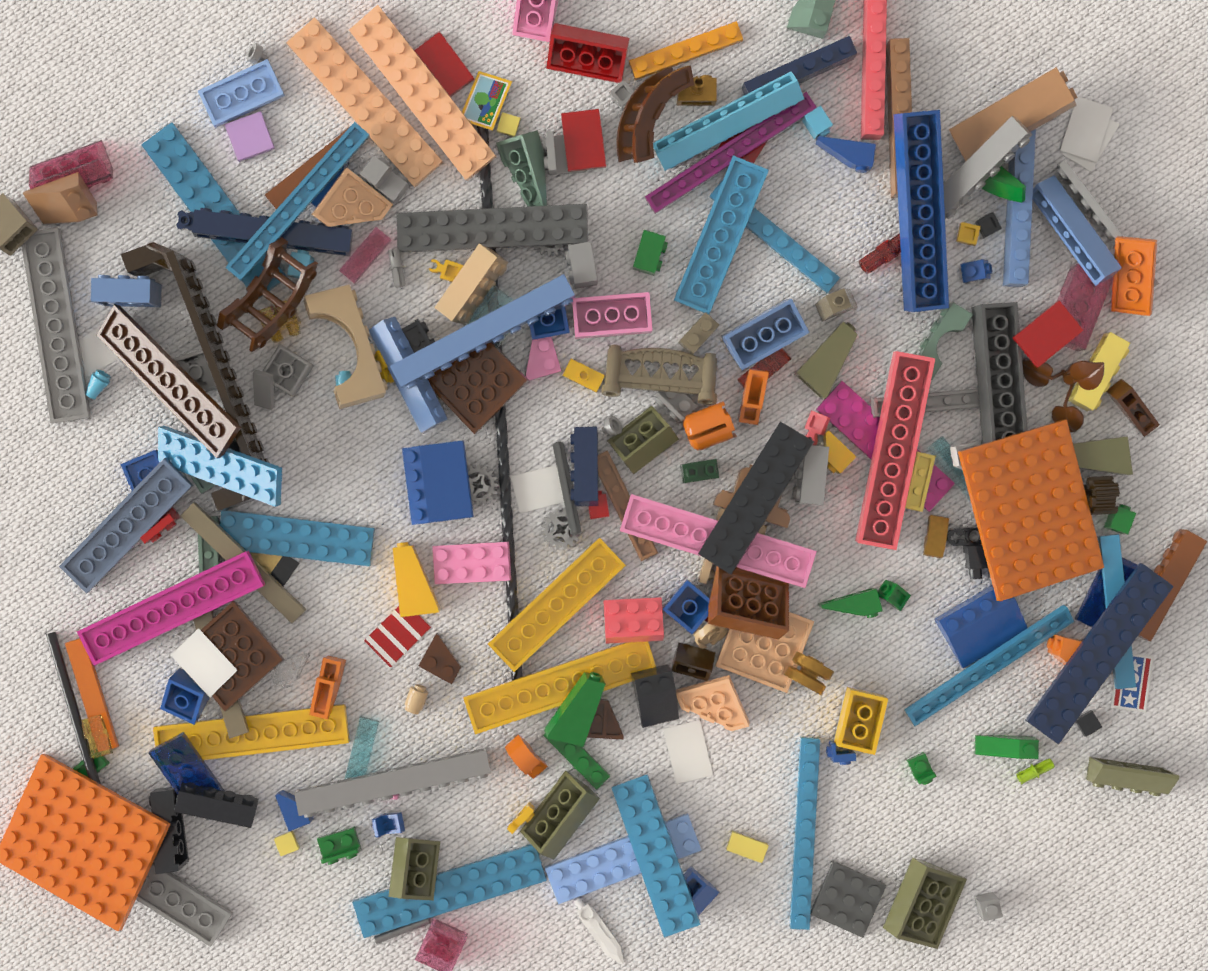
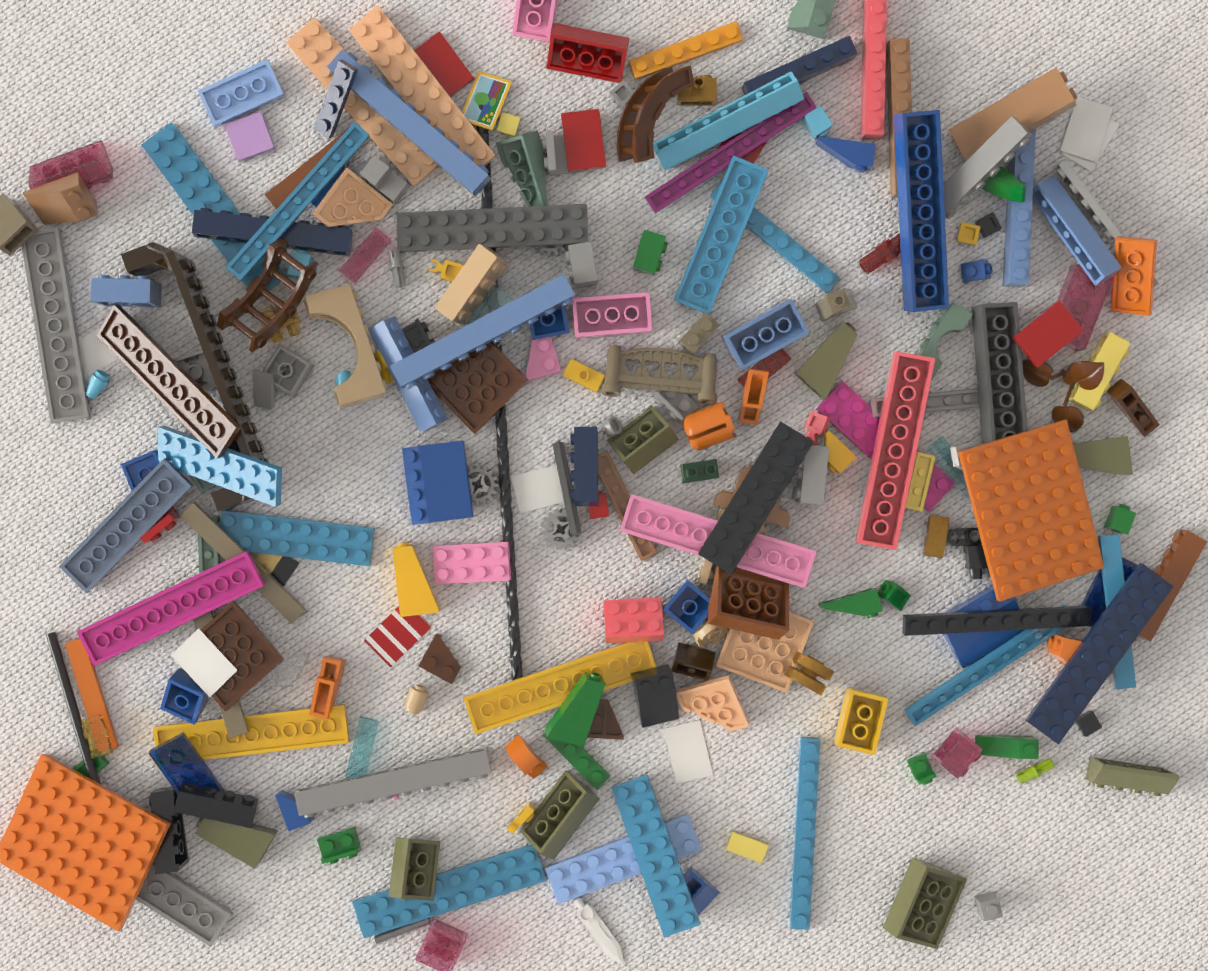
(181, 221): dark blue plate -> none
(241, 842): none -> olive slope
(255, 53): light grey tile -> none
(286, 843): light yellow tile -> none
(335, 98): none -> plate
(388, 824): blue bracket -> none
(415, 127): none -> medium blue brick
(556, 604): yellow plate -> none
(844, 757): blue bracket -> none
(848, 899): dark grey plate -> none
(957, 753): none -> clear pink brick
(996, 620): none -> black plate
(1101, 494): dark brown brick -> none
(1135, 698): sticker -> none

